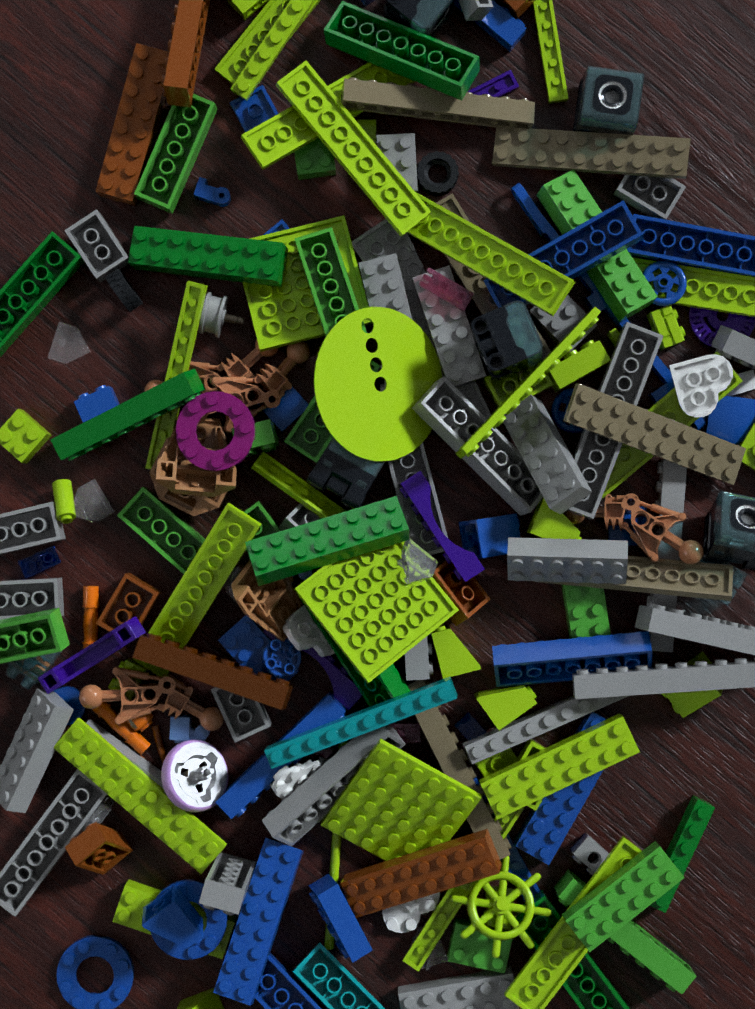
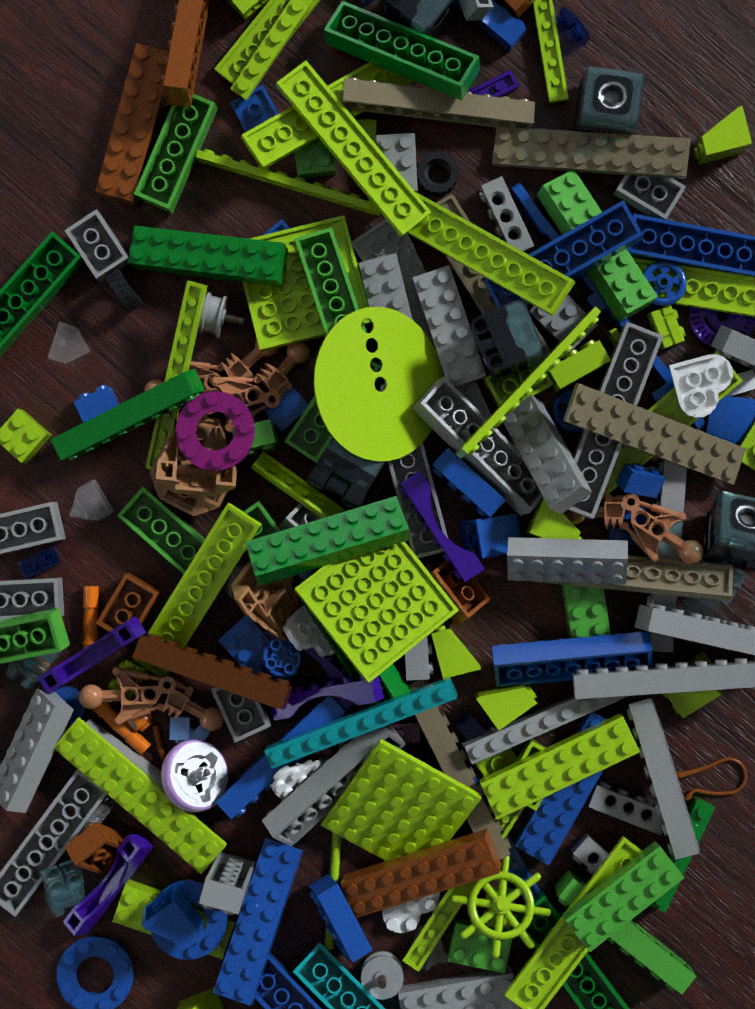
(64, 501): lime brick -> none
(64, 887): none -> clear light blue hips
(90, 909): none -> dark purple arch
(212, 195): blue leg -> none
(280, 179): none -> lime plate
(350, 689): none -> dark purple arch
(382, 975): none -> light grey wheel
(416, 563): clear slope -> none
(446, 289): clear pink hinge -> none
(468, 483): none -> blue brick
(498, 189): none -> light grey brick
(571, 21): none -> clear blue slope
(601, 791): none -> light grey brick
(640, 480): none -> blue brick
(664, 779): none -> light grey brick
(688, 796): none -> dark orange piece
(724, 139): none -> lime slope

